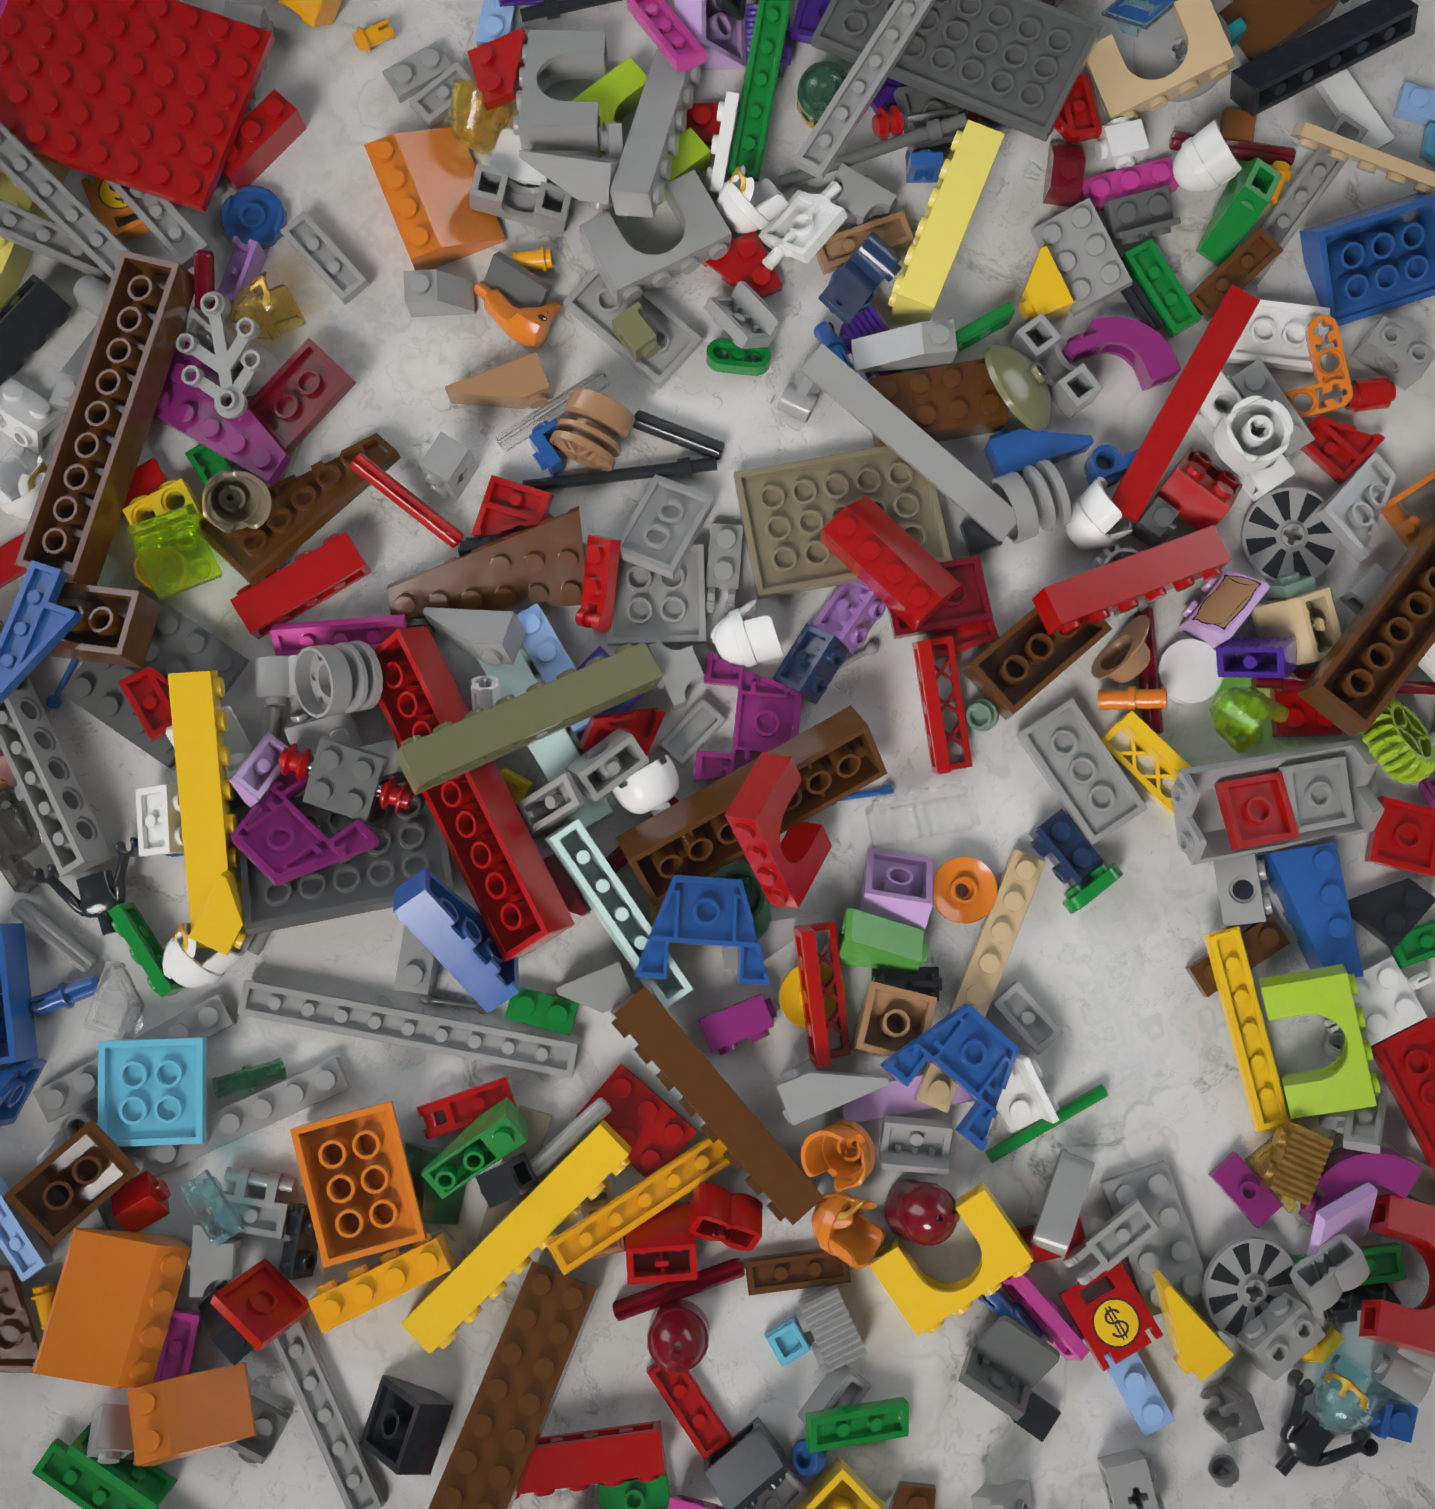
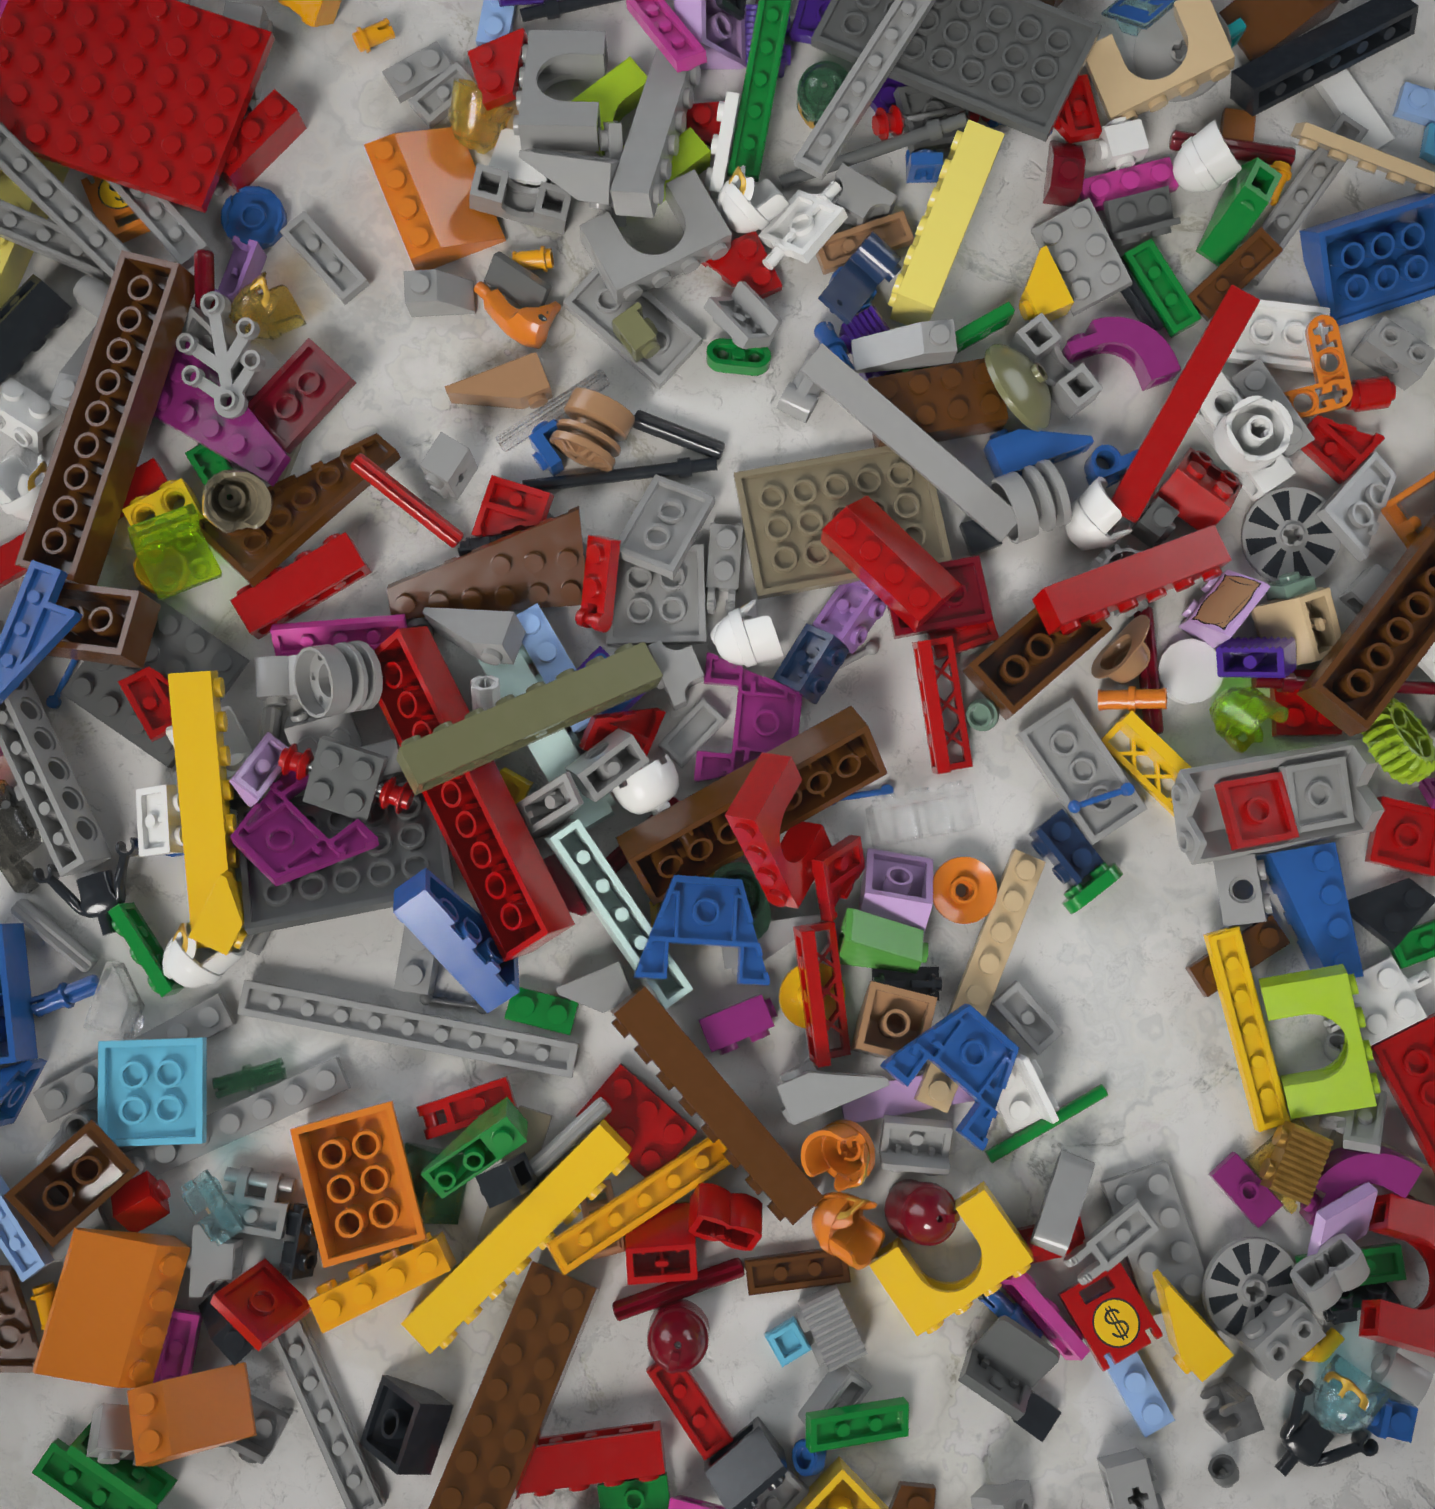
(836, 873): none -> red wing
(1125, 789): none -> blue hinge

